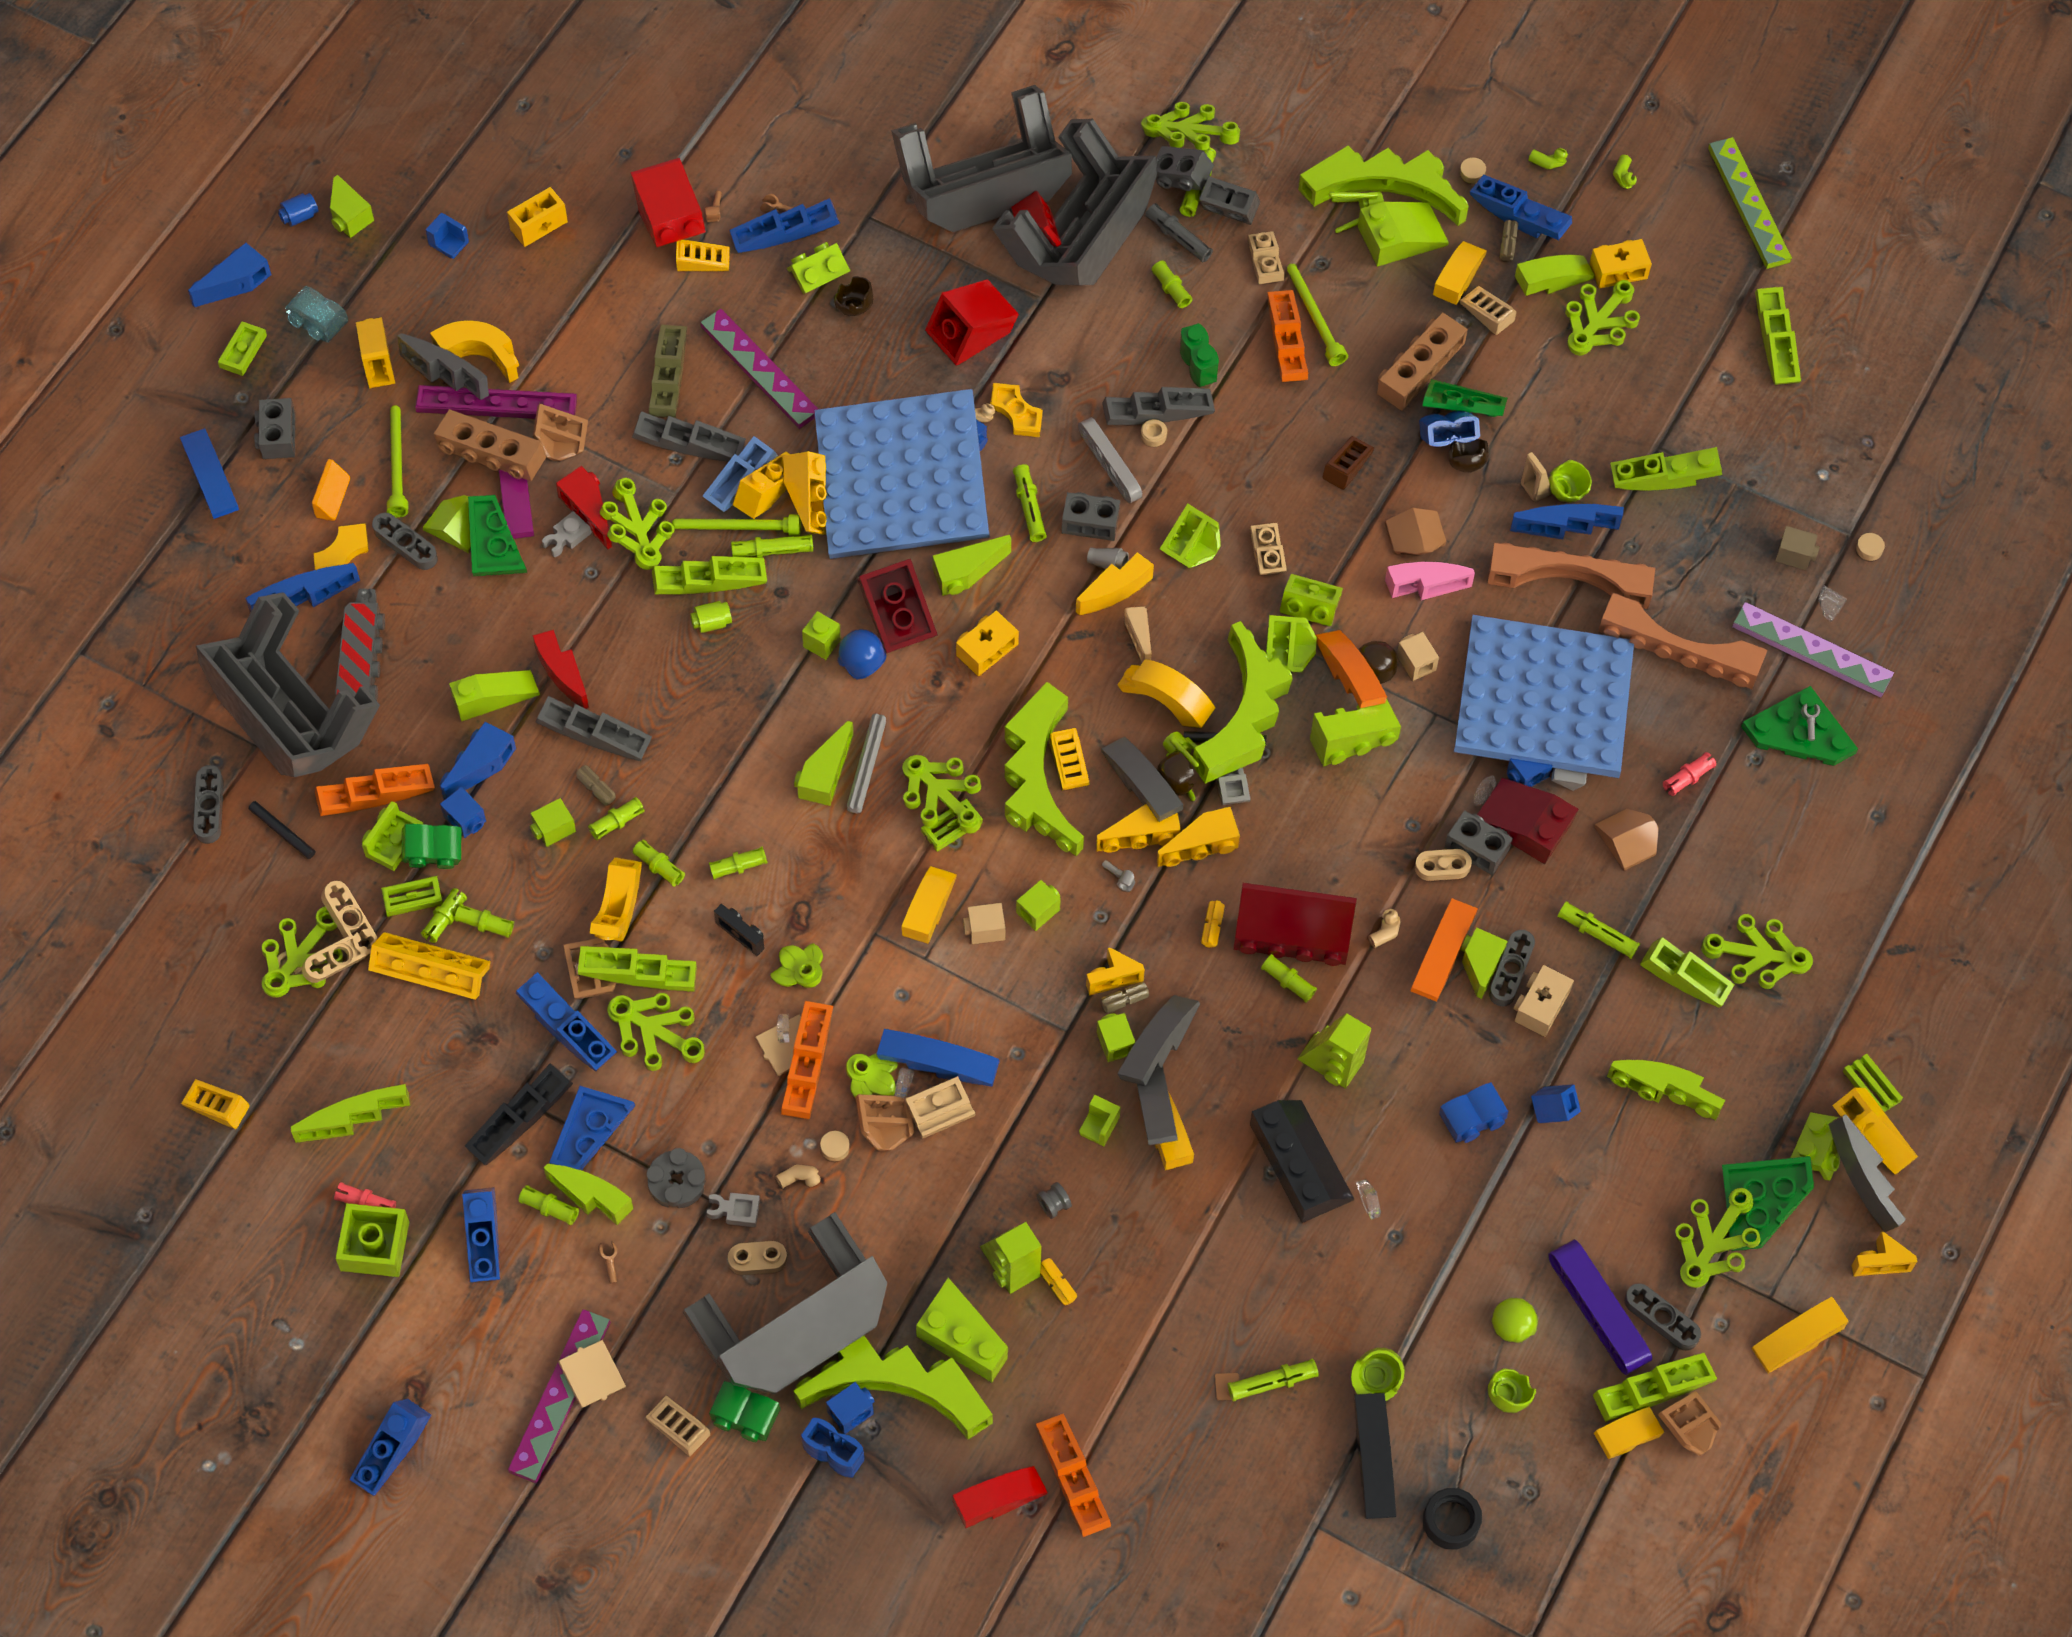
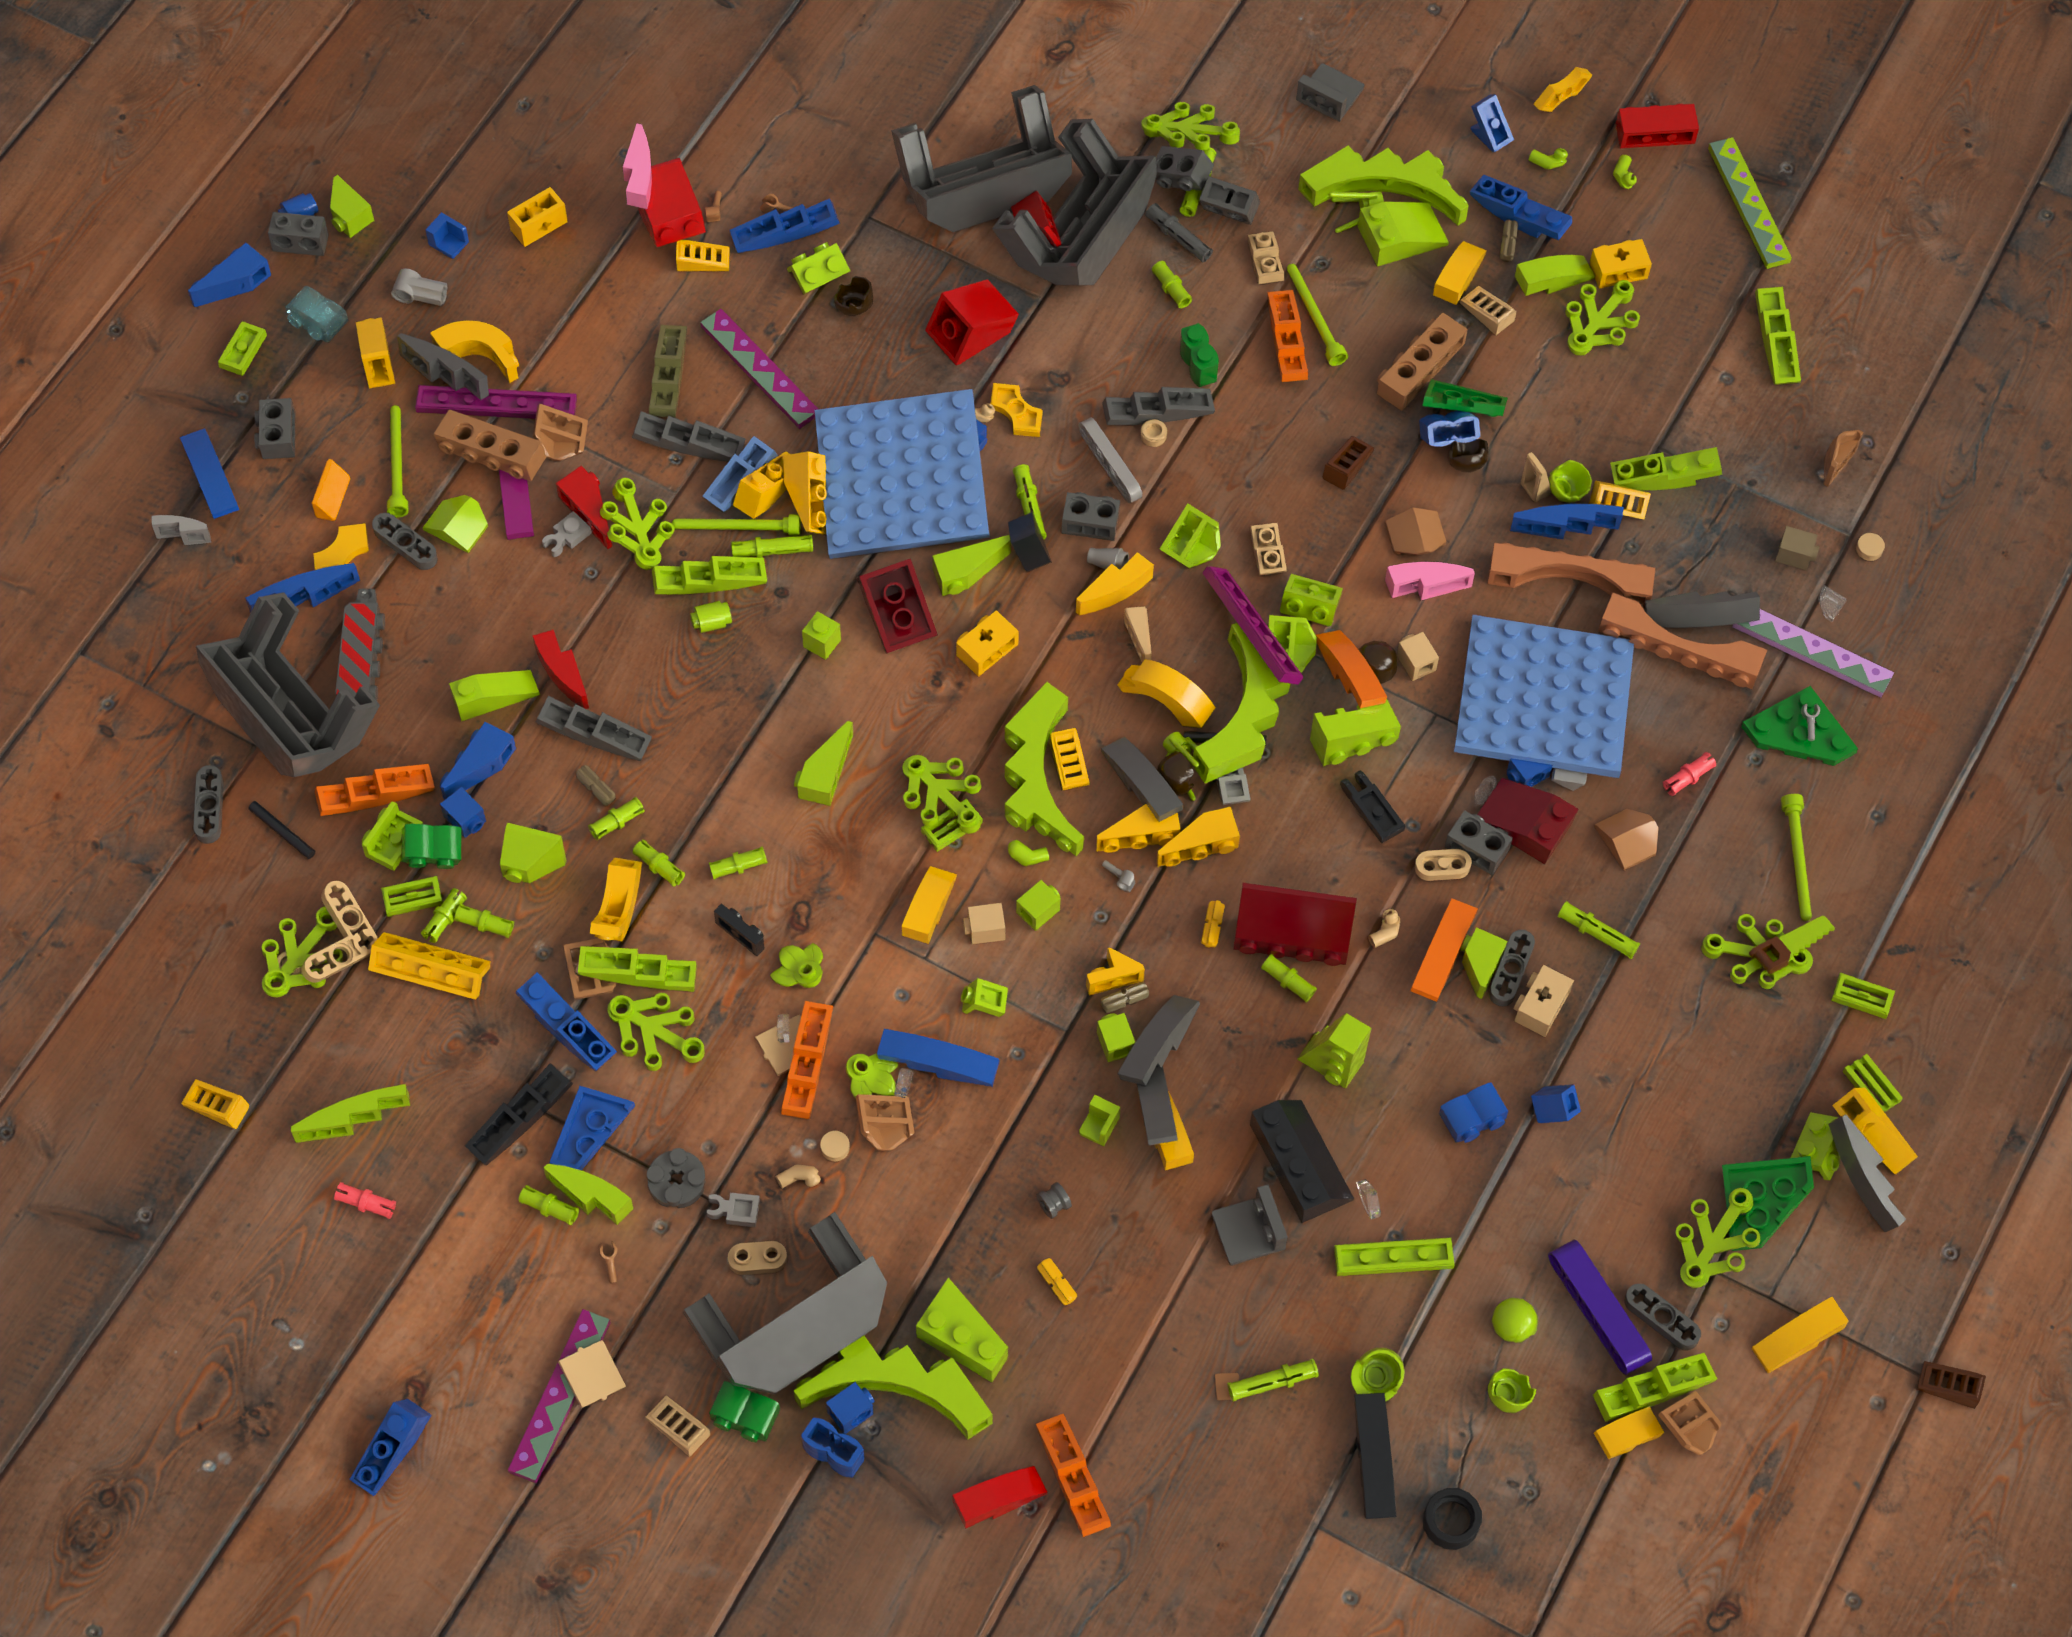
(189, 529): none -> light grey slope
(298, 234): none -> dark grey brick
(372, 1240): lime brick -> none
(411, 287): none -> light grey piece
(481, 1234): blue slope -> none
(491, 540): green wing -> none
(530, 853): none -> lime slope
(552, 822): lime brick -> none
(638, 170): none -> bright pink slope
(861, 653): blue helmet -> none
(866, 763): light grey axle -> none
(940, 1107): tan plate -> none
(984, 997): none -> lime bracket
(1014, 1257): lime wedge -> none
(1025, 855): none -> lime arm
(1028, 542): none -> black slope
(1250, 1228): none -> dark grey bracket
(1253, 625): none -> magenta tile
(1329, 91): none -> dark grey bracket
(1373, 807): none -> black hinge
(1394, 1256): none -> lime tile
(1472, 170): tan tile -> none
(1492, 124): none -> blue slope
(1567, 87): none -> yellow tile
(1644, 497): none -> yellow slope
(1656, 1078): lime slope -> none
(1657, 126): none -> red brick
(1686, 973): lime slope -> none
(1703, 611): none -> dark grey slope
(1791, 944): none -> piece
(1792, 806): none -> lime piece
(1840, 453): none -> medium nougat slope
(1862, 1000): none -> lime tile
(1890, 1259): yellow slope -> none
(1965, 1377): none -> reddish brown slope

